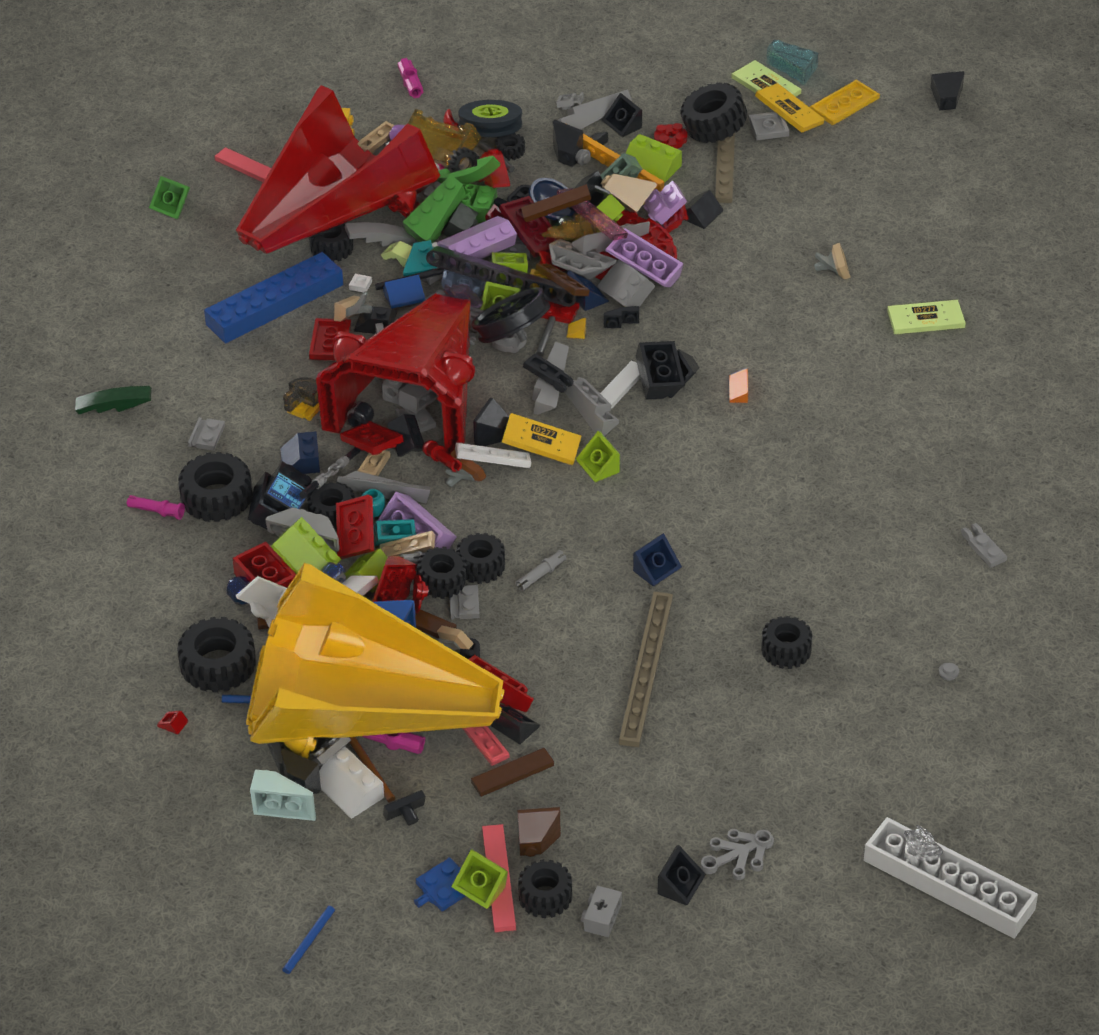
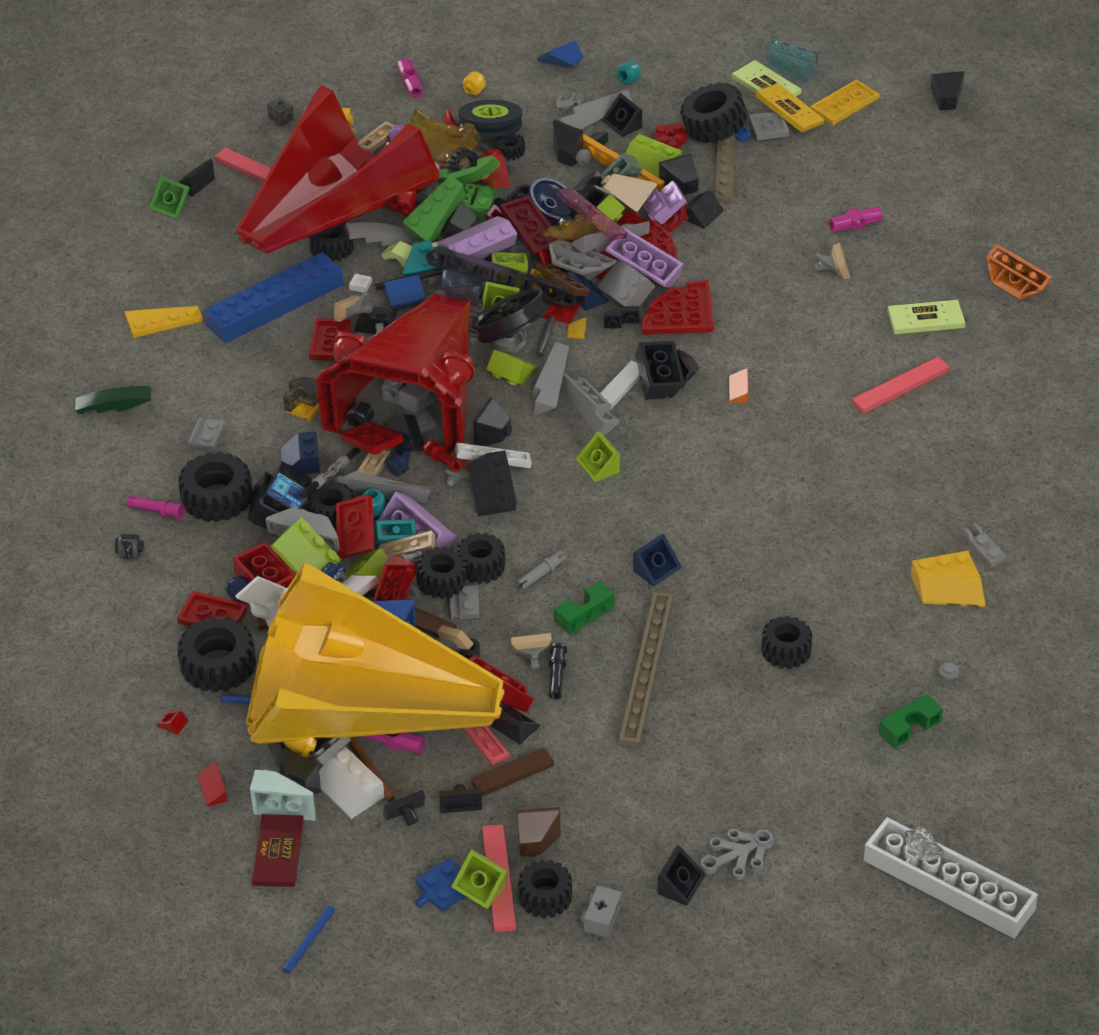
(129, 546): none -> head
(156, 320): none -> yellow wing
(199, 177): none -> black slope
(204, 606): none -> red plate
(212, 785): none -> red slope
(278, 850): none -> dark red tile
(280, 111): none -> dark grey brick
(399, 464): none -> dark blue piece
(420, 591): red plate -> none
(460, 799): none -> black tile
(474, 83): none -> yellow head
(492, 484): none -> black slope
(510, 367): none -> lime slope
(531, 647): none -> tan piece
(541, 439): yellow tile -> none
(548, 372): black hinge -> none
(556, 203): reddish brown tile -> none
(557, 664): none -> black pin
(563, 56): none -> blue slope
(573, 616): none -> green arch
(628, 72): none -> teal head
(681, 171): none -> black slope
(681, 311): none -> red plate
(743, 134): none -> blue plate
(855, 219): none -> dark pink piece
(900, 385): none -> coral tile
(921, 711): none -> green arch
(948, 580): none -> yellow wedge
(1015, 274): none -> orange wedge

